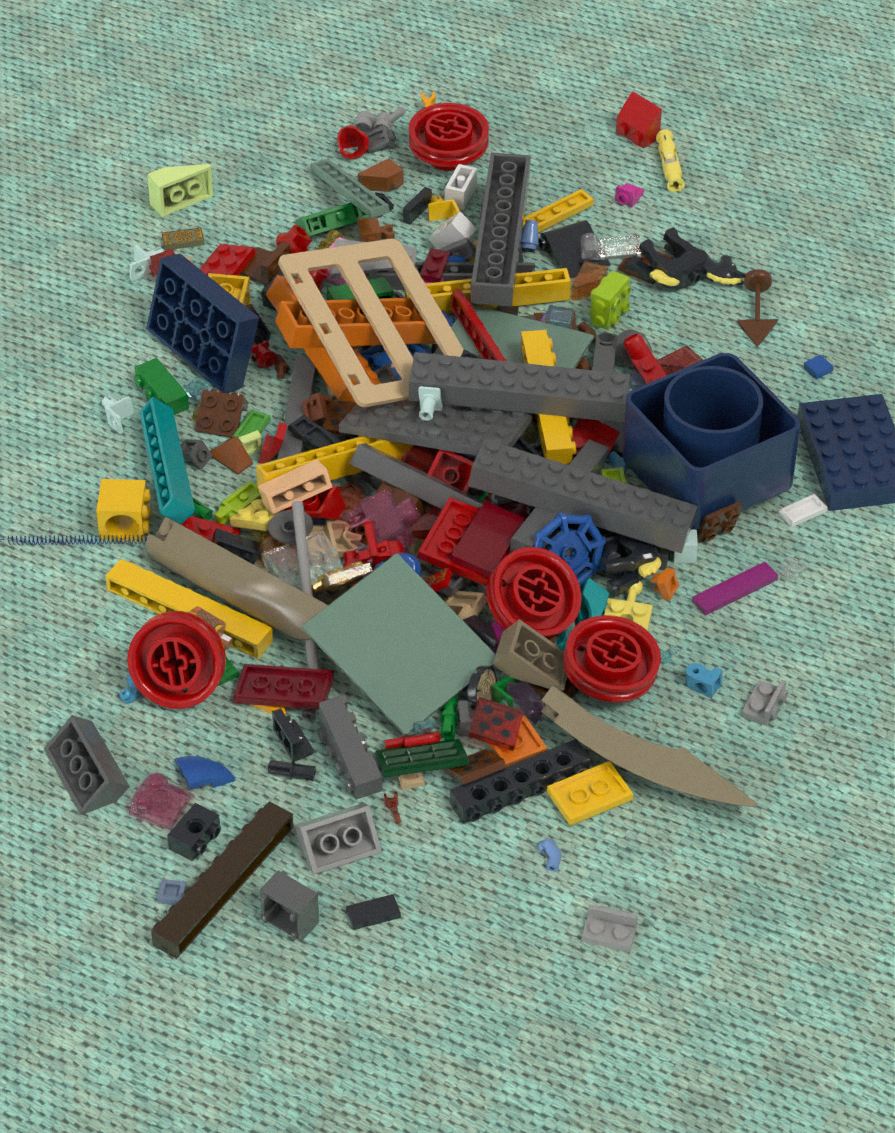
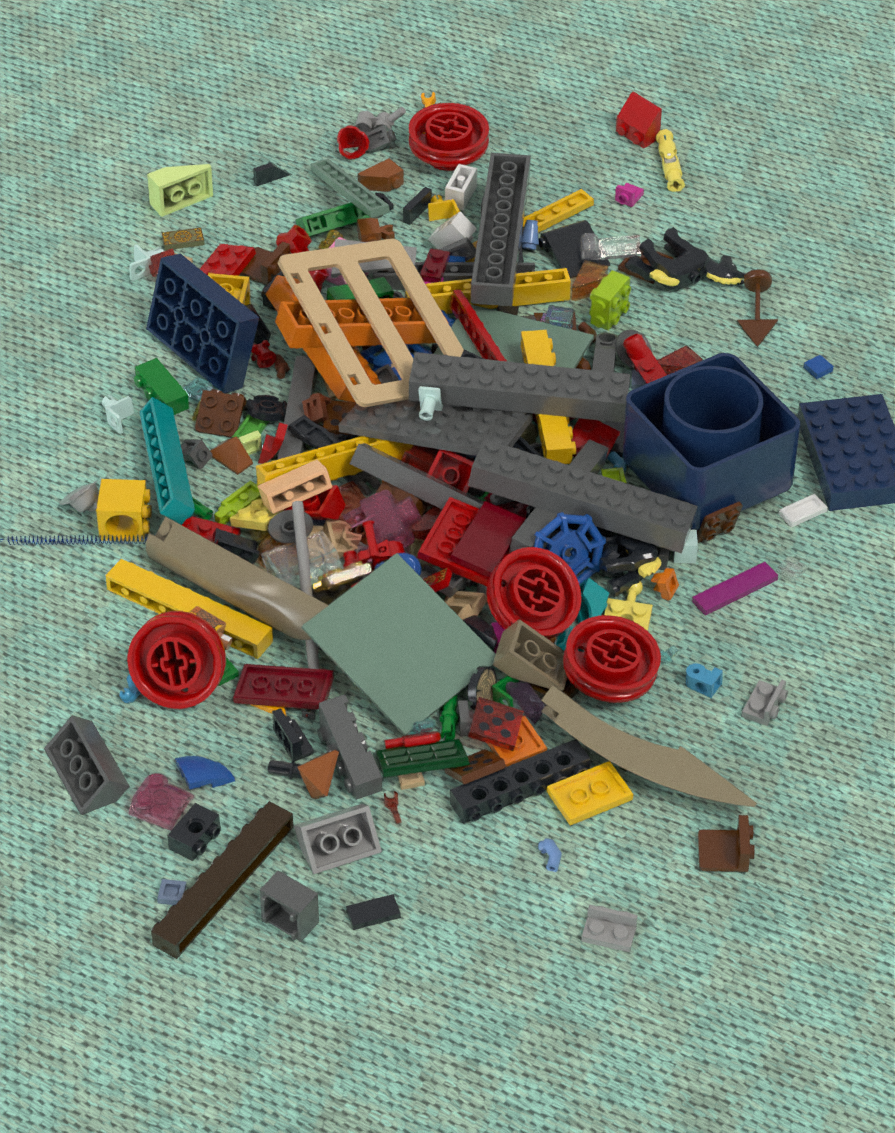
(83, 498): none -> light grey piece
(266, 408): none -> black tile
(268, 173): none -> black tile
(318, 774): none -> dark orange slope
(727, 848): none -> reddish brown bracket

